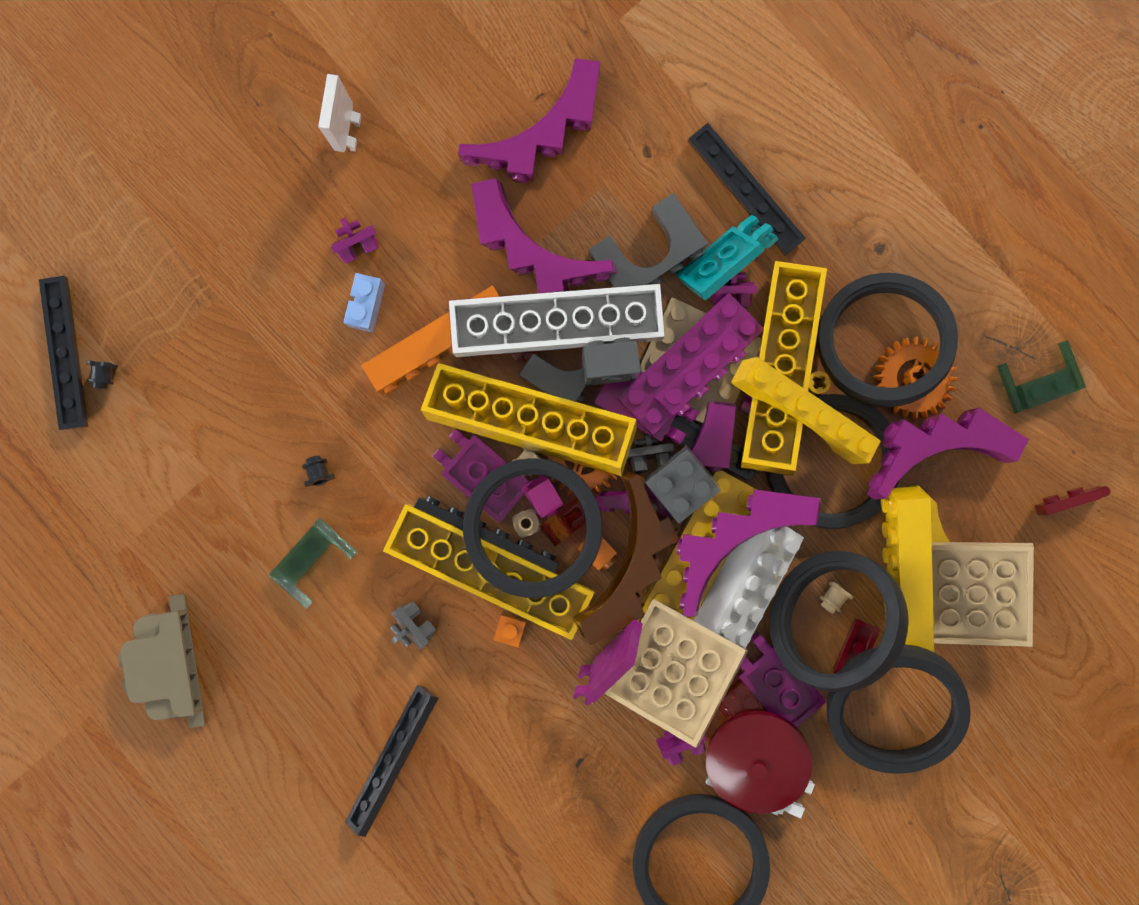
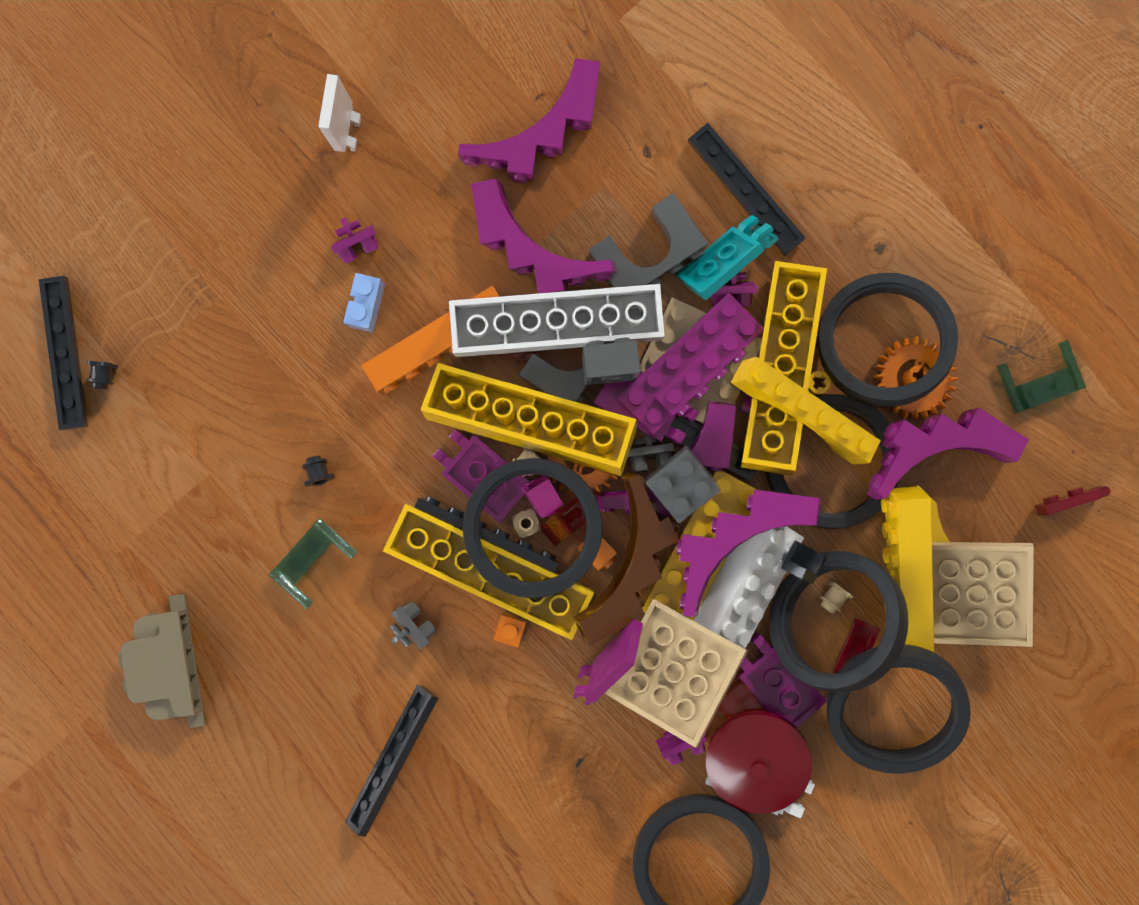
(804, 562): none -> black panel

